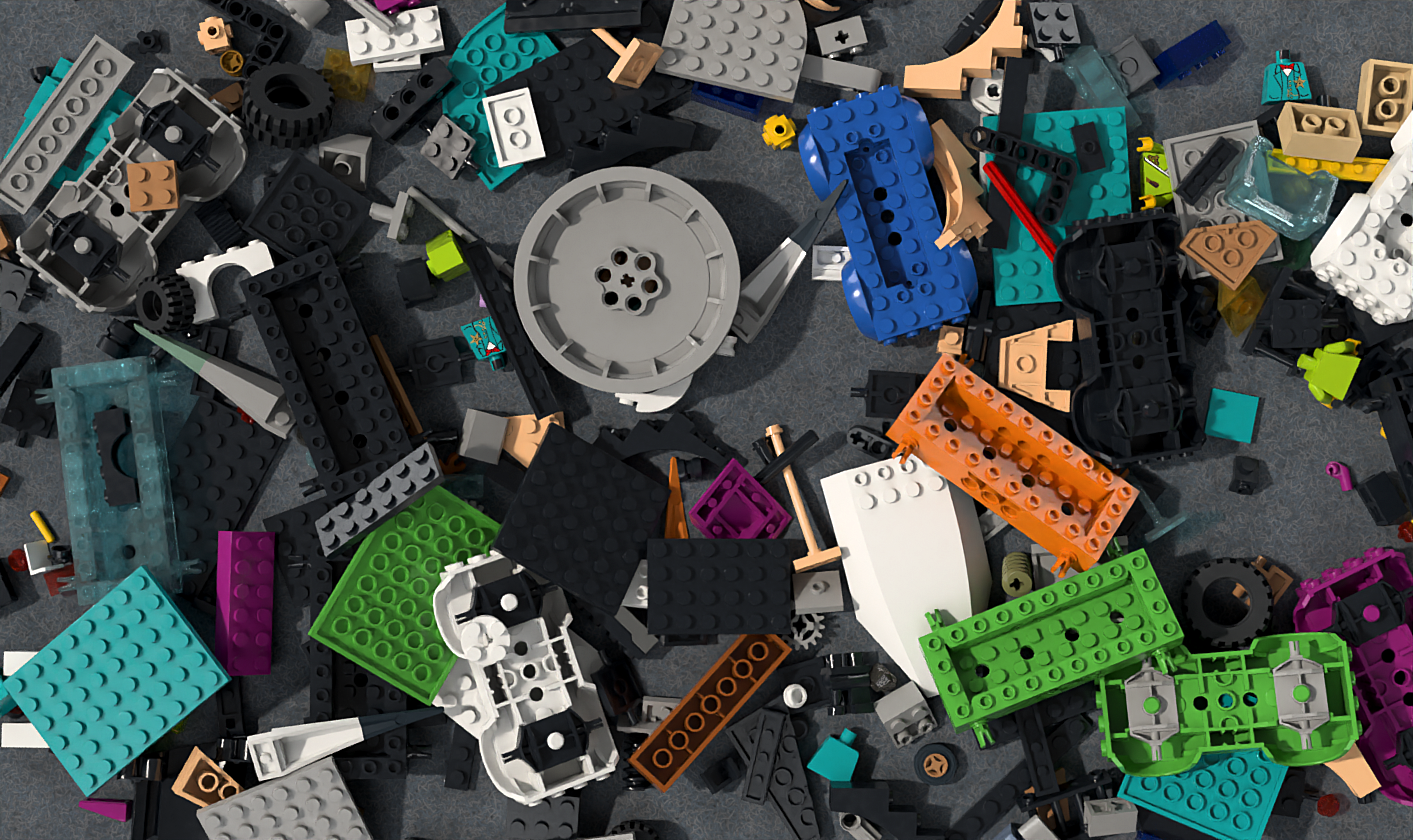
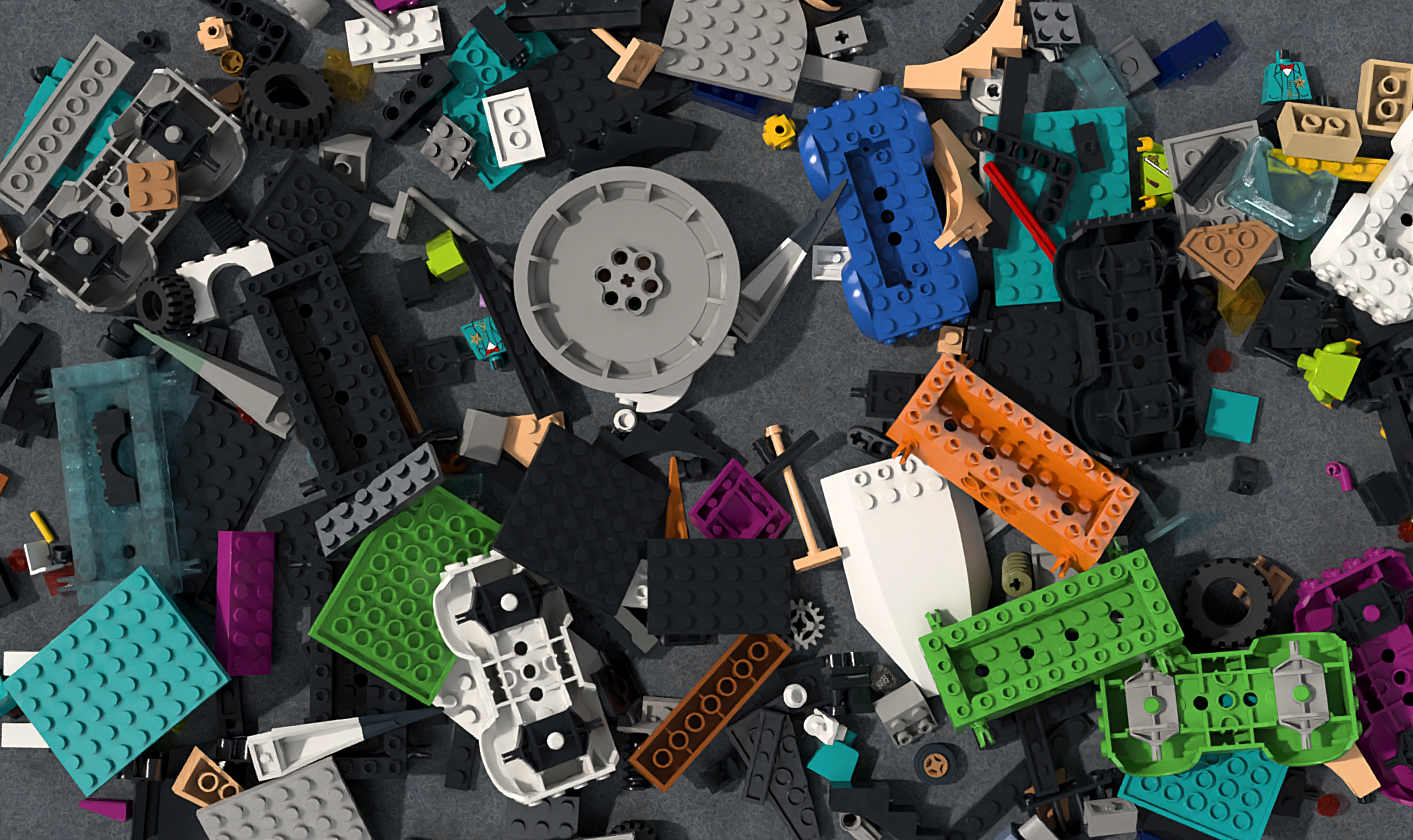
(474, 631): white plate -> none
(500, 39): none -> black window
(625, 420): none -> white plate
(817, 592): light grey plate -> none
(824, 727): none -> white hips
(1024, 364): light nougat wing -> none
(1218, 361): none -> clear red plate

